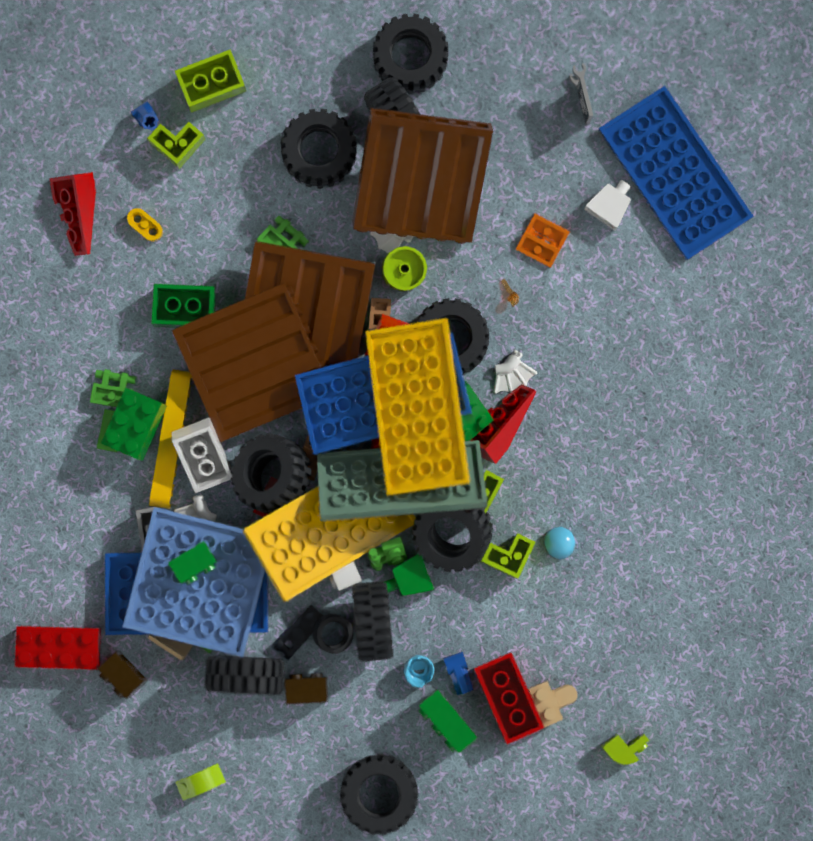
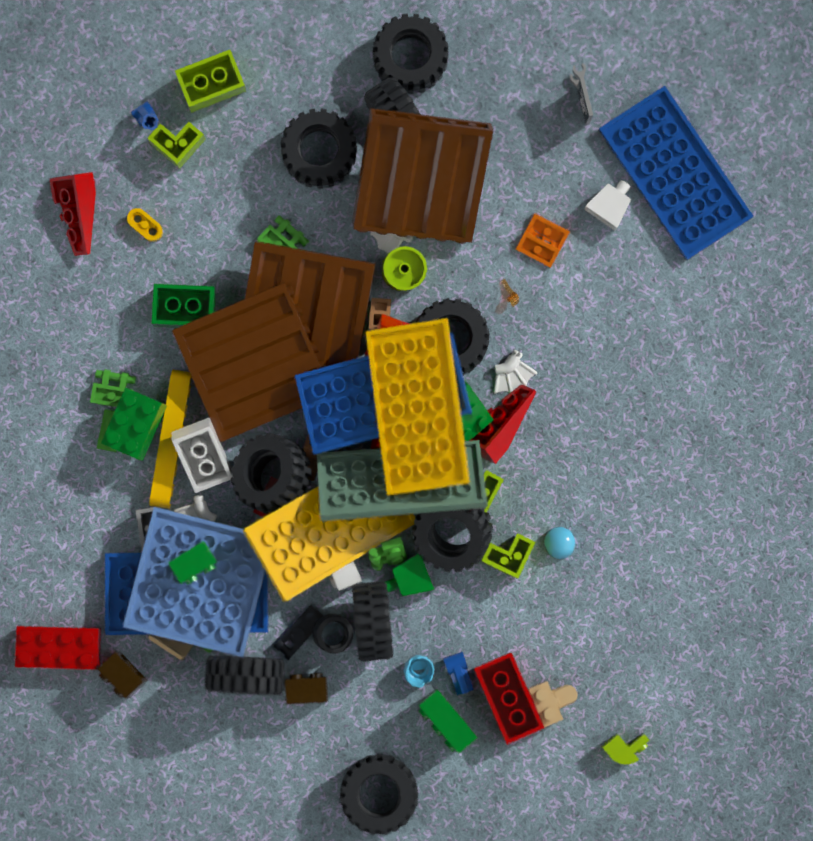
(200, 782): lime brick -> none

